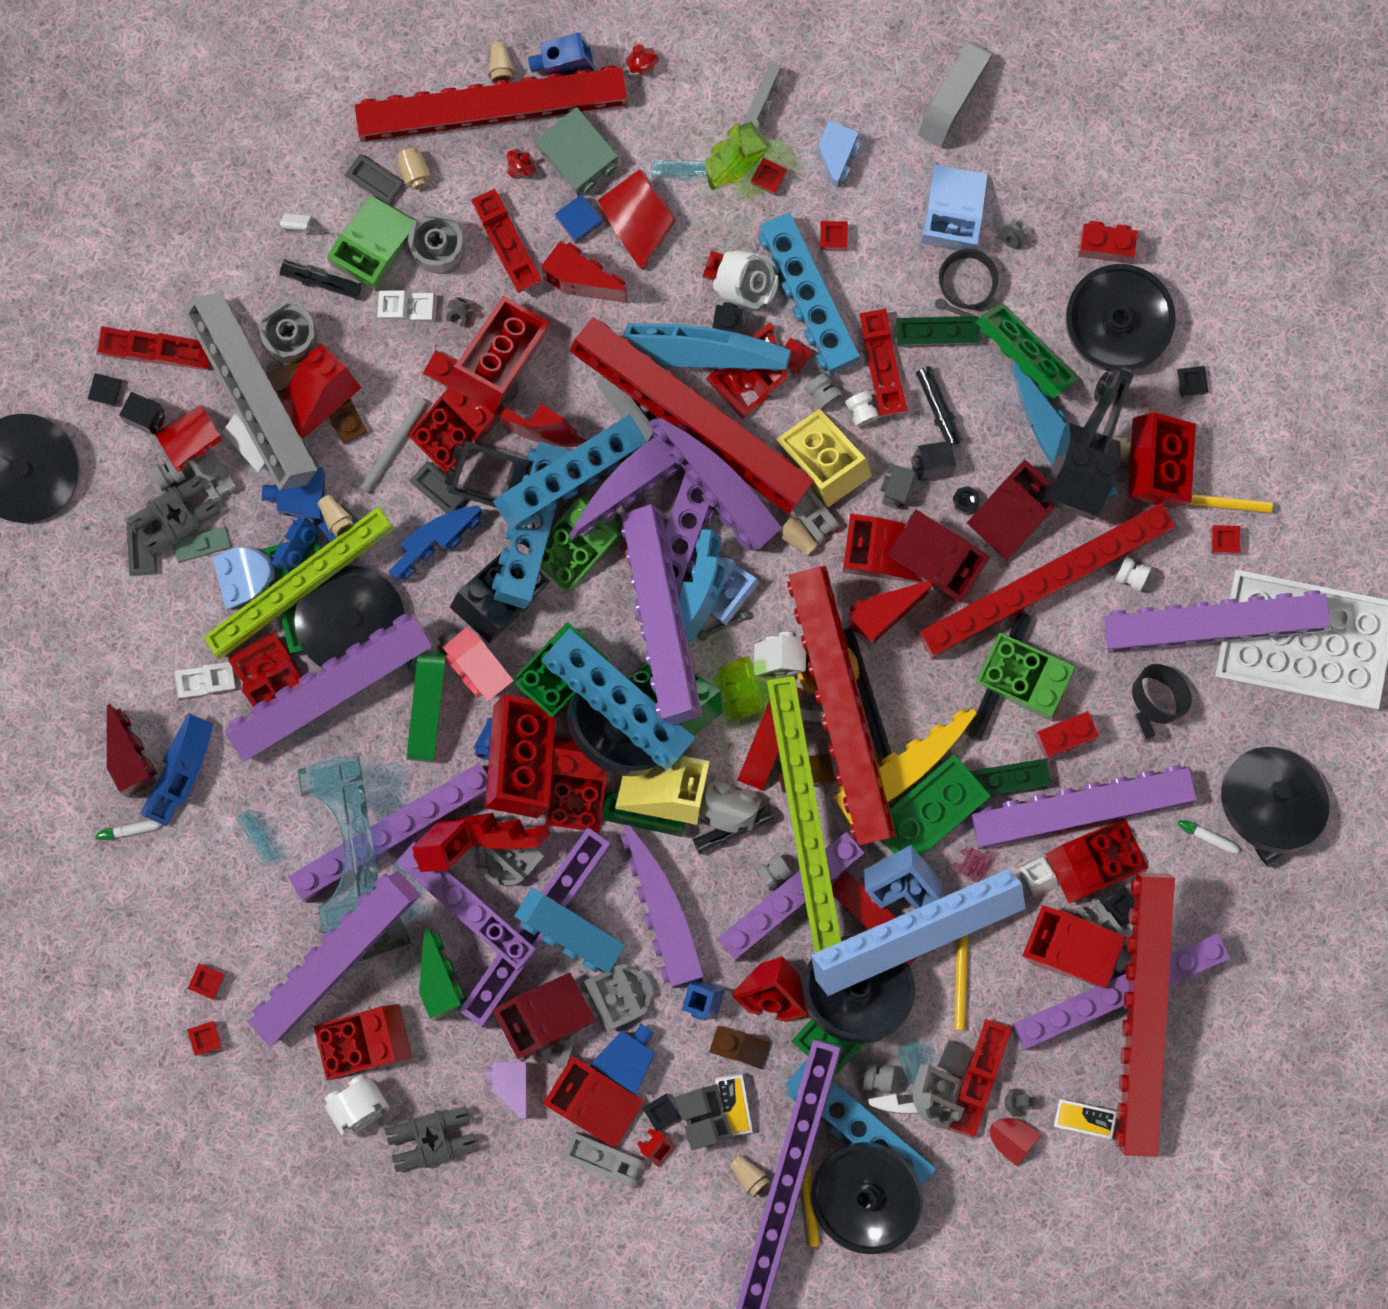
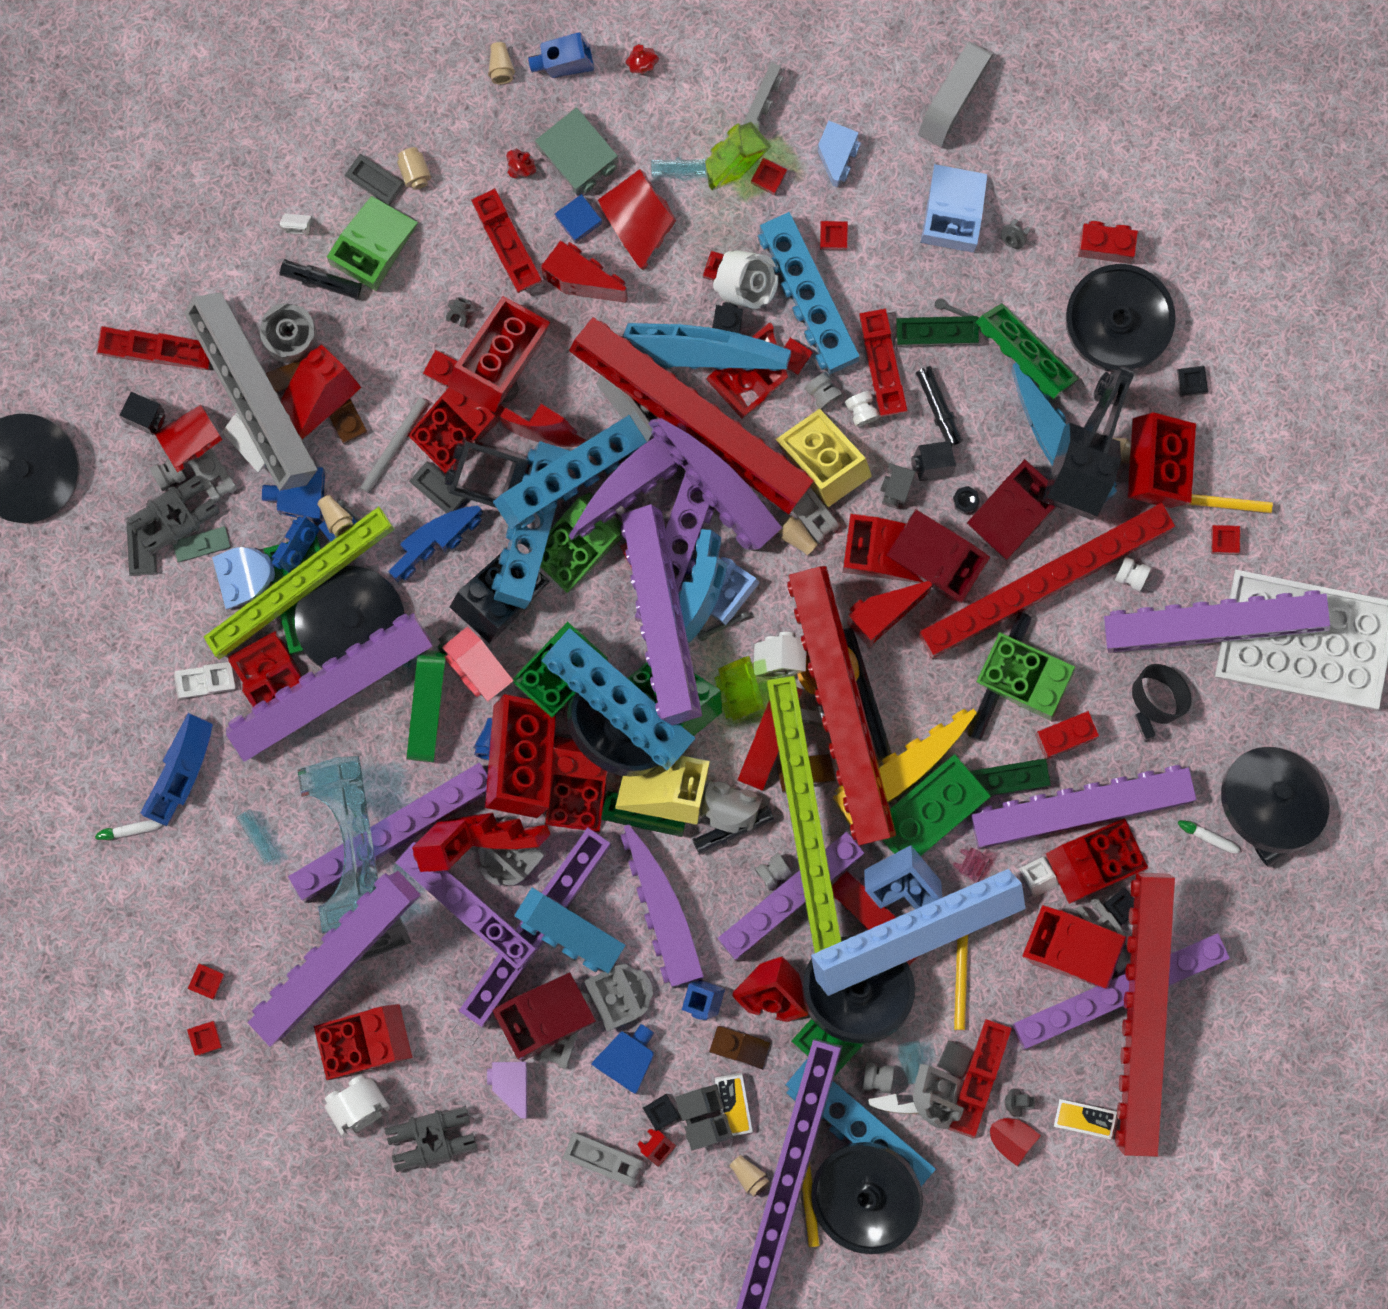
(104, 389): black tile -> none
(124, 757): dark red slope -> none
(407, 306): white slope -> none
(427, 231): light grey brick -> none
(436, 984): green slope -> none
(490, 104): red brick -> none
(593, 1102): red slope -> none
(974, 254): black tyre -> none

